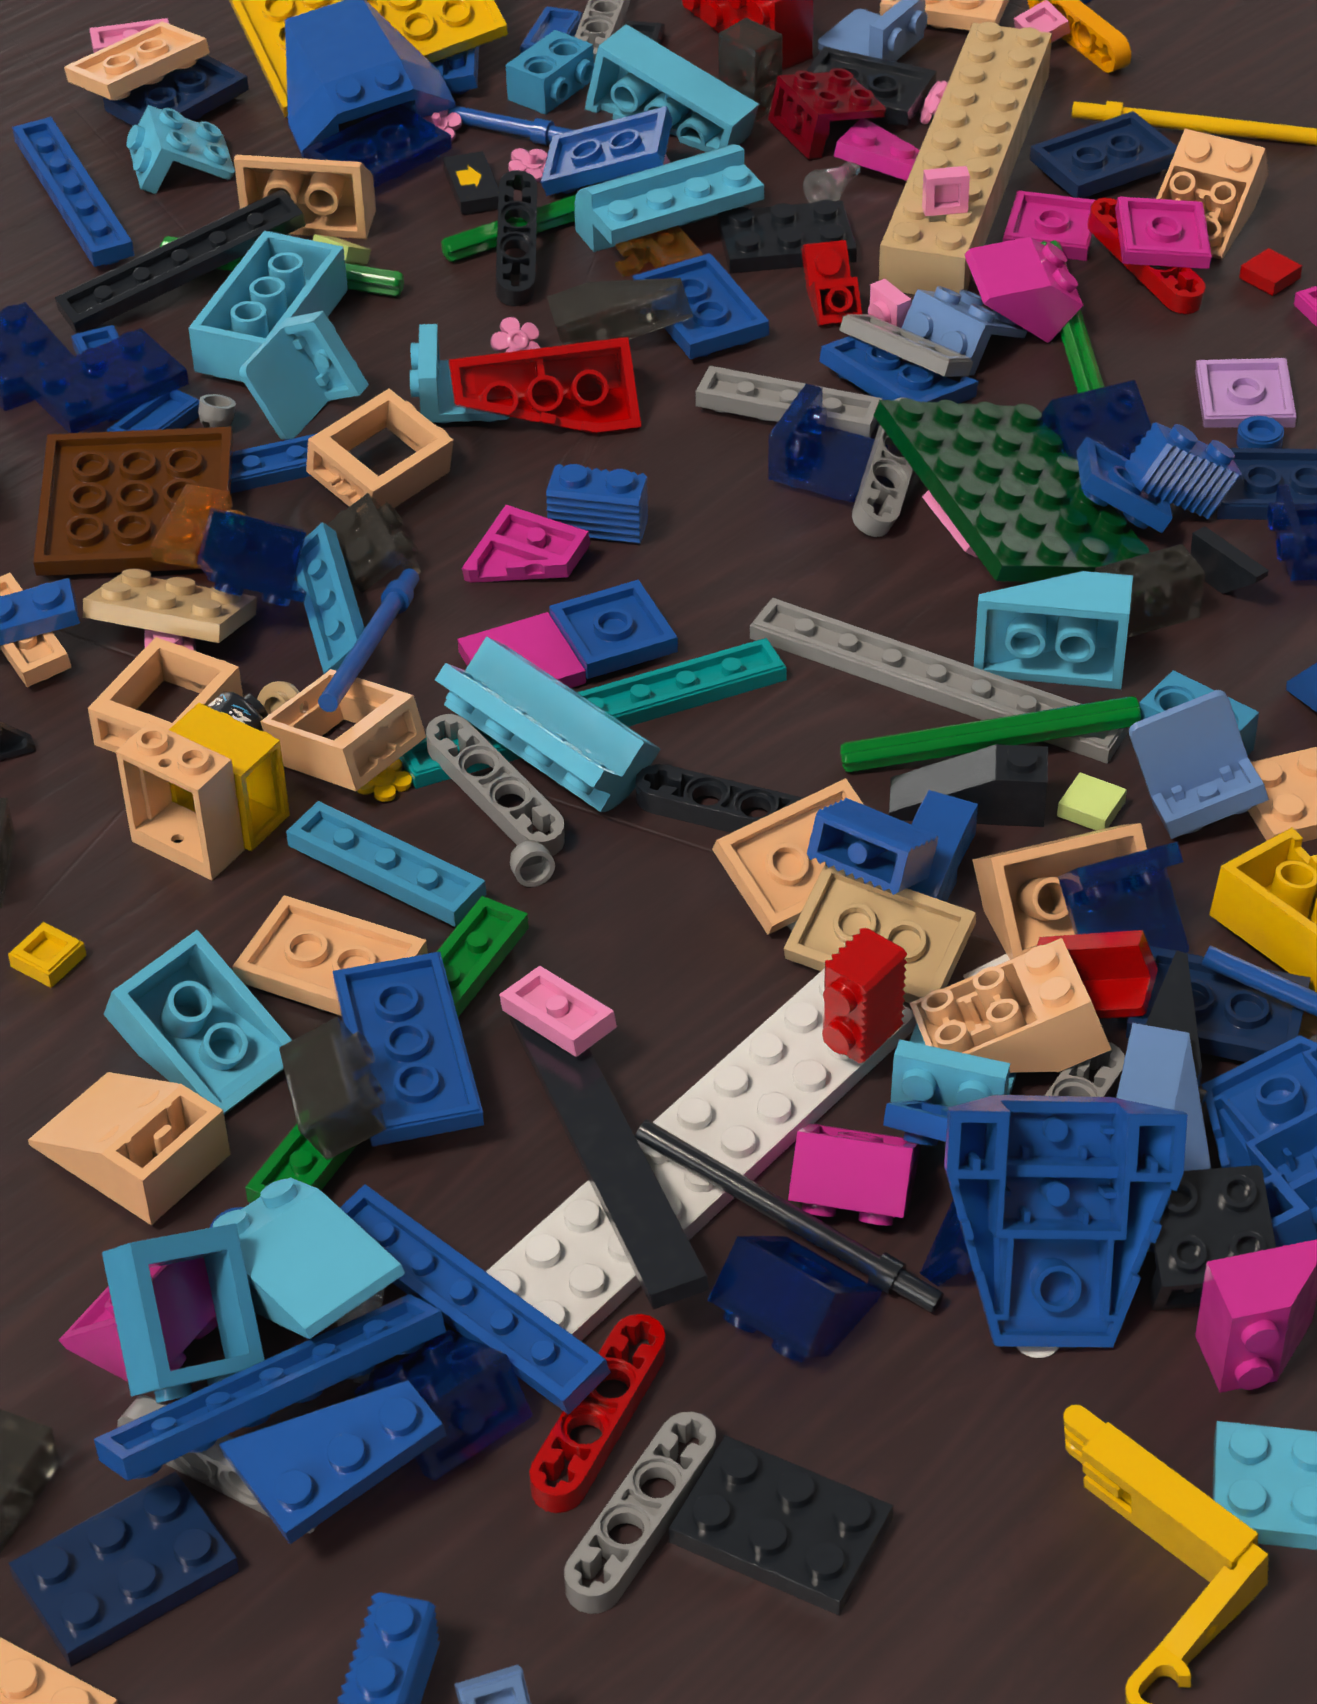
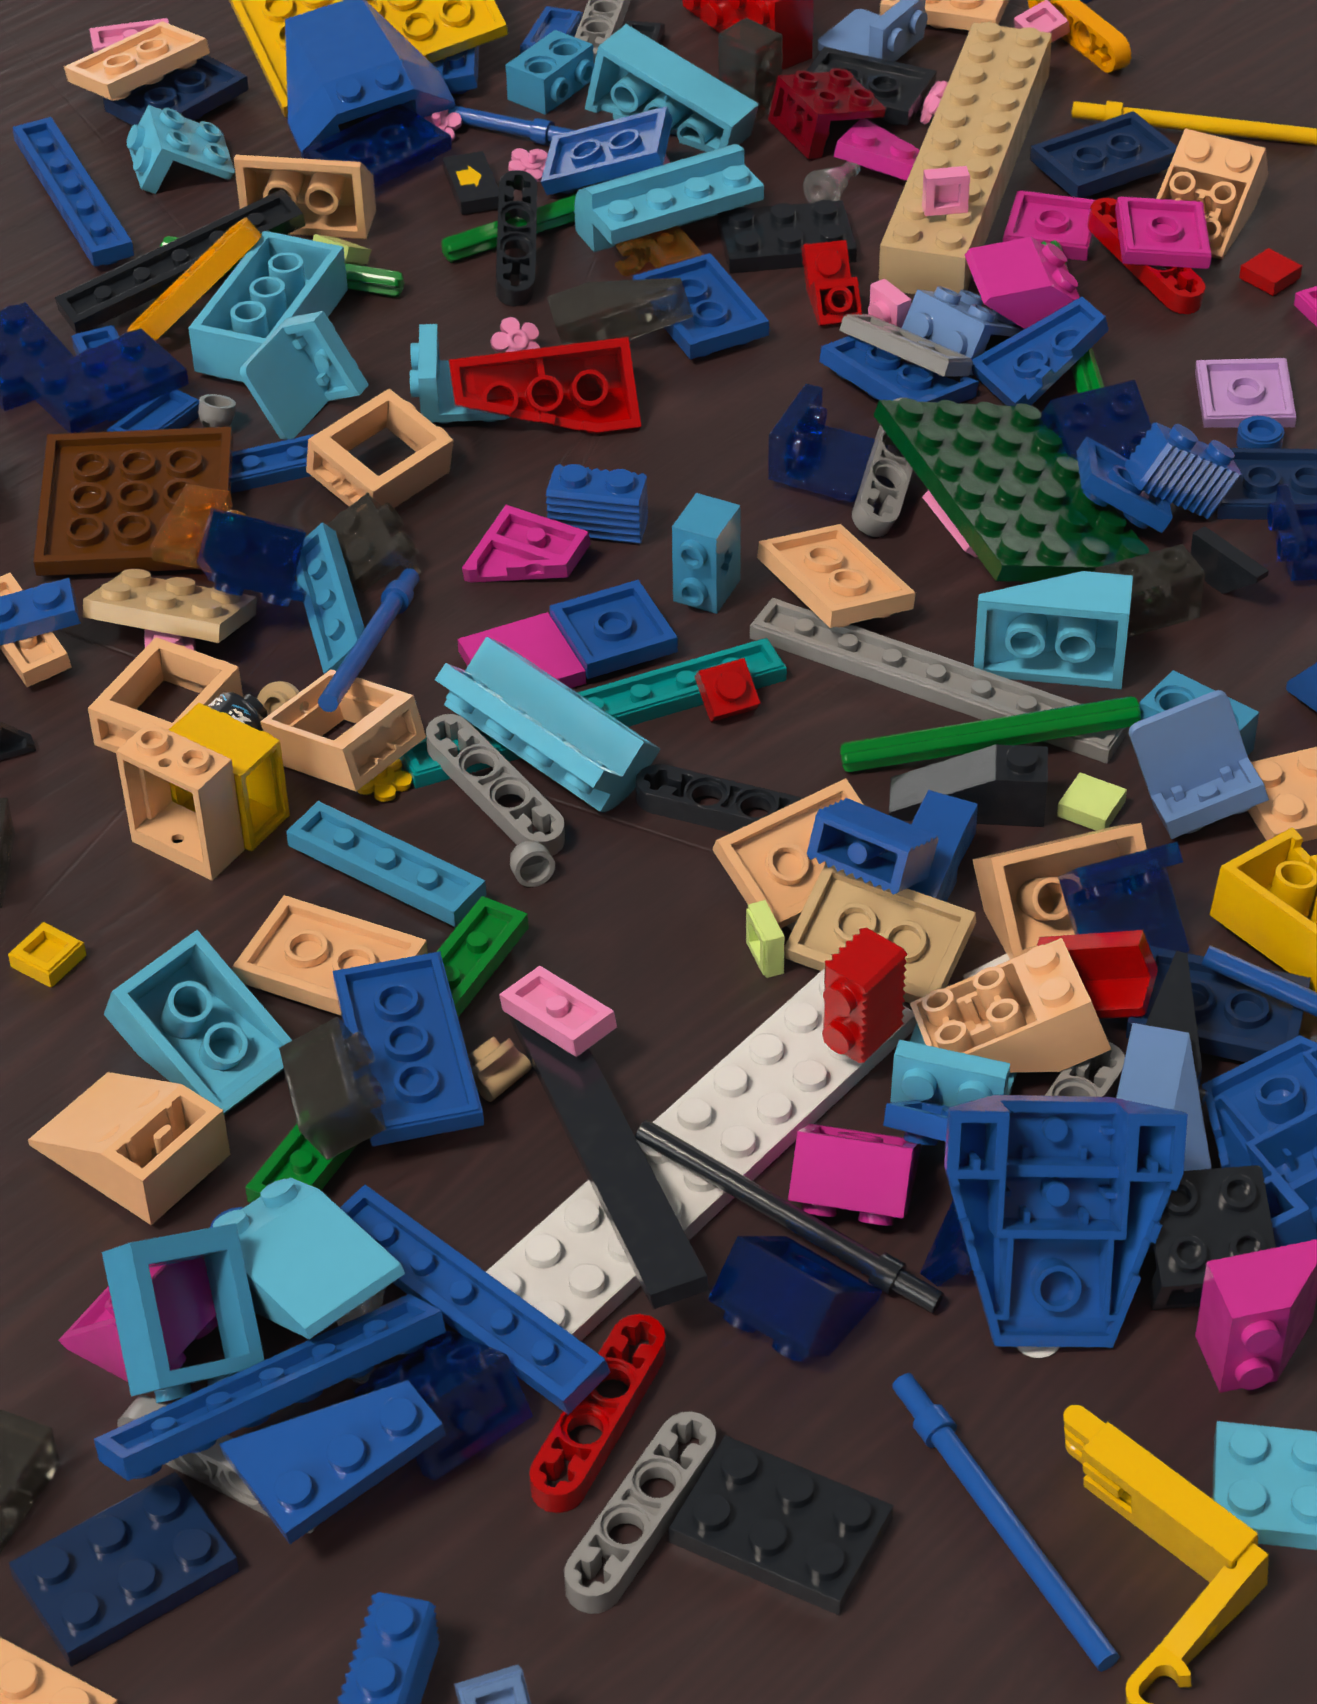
(197, 279): none -> light orange beam
(497, 1067): none -> tan plate
(706, 553): none -> dark azure brick
(727, 690): none -> red plate
(765, 939): none -> yellowish green tile
(770, 397): light grey plate -> none
(836, 575): none -> light nougat plate
(938, 1431): none -> blue bar
(1039, 355): none -> blue wing

